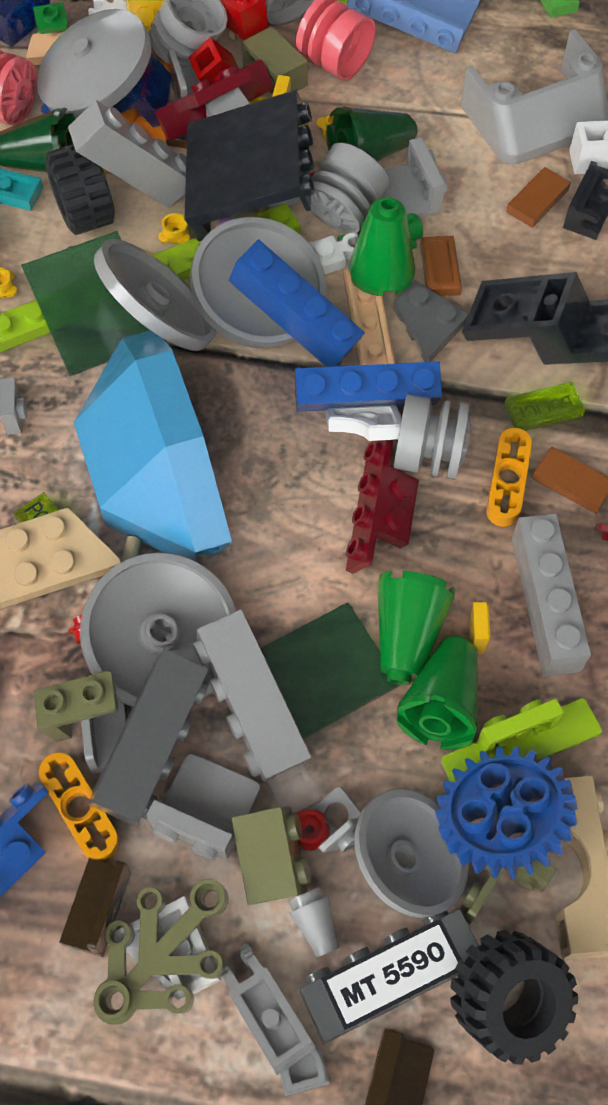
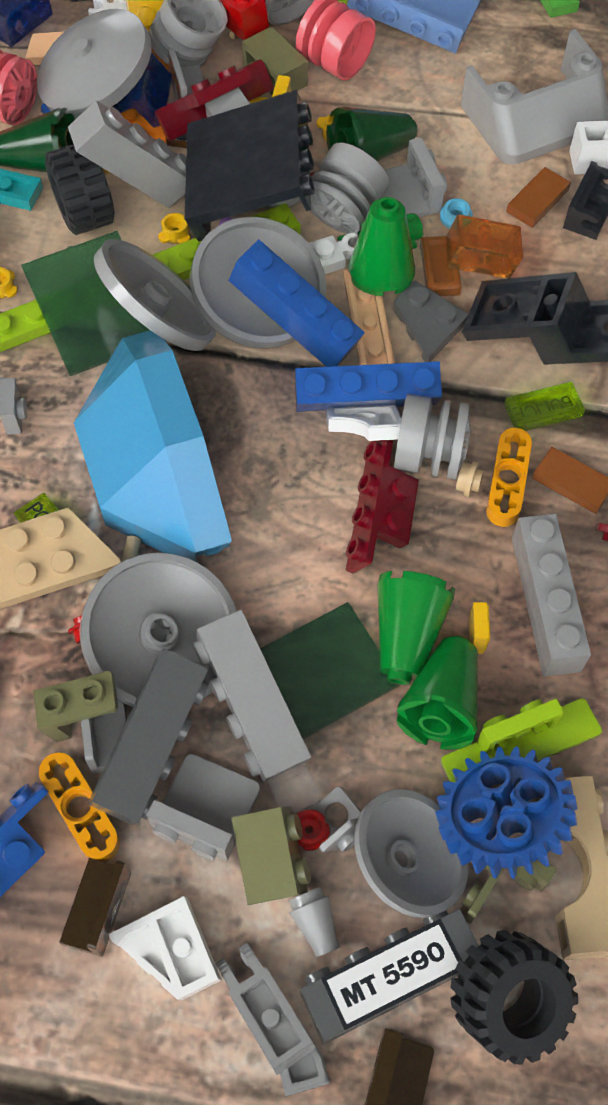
(50, 18): green bracket -> none
(156, 956): olive plant -> none
(210, 60): red brick -> none
(452, 208): none -> medium azure plate
(469, 478): none -> tan plate
(484, 246): none -> clear orange brick

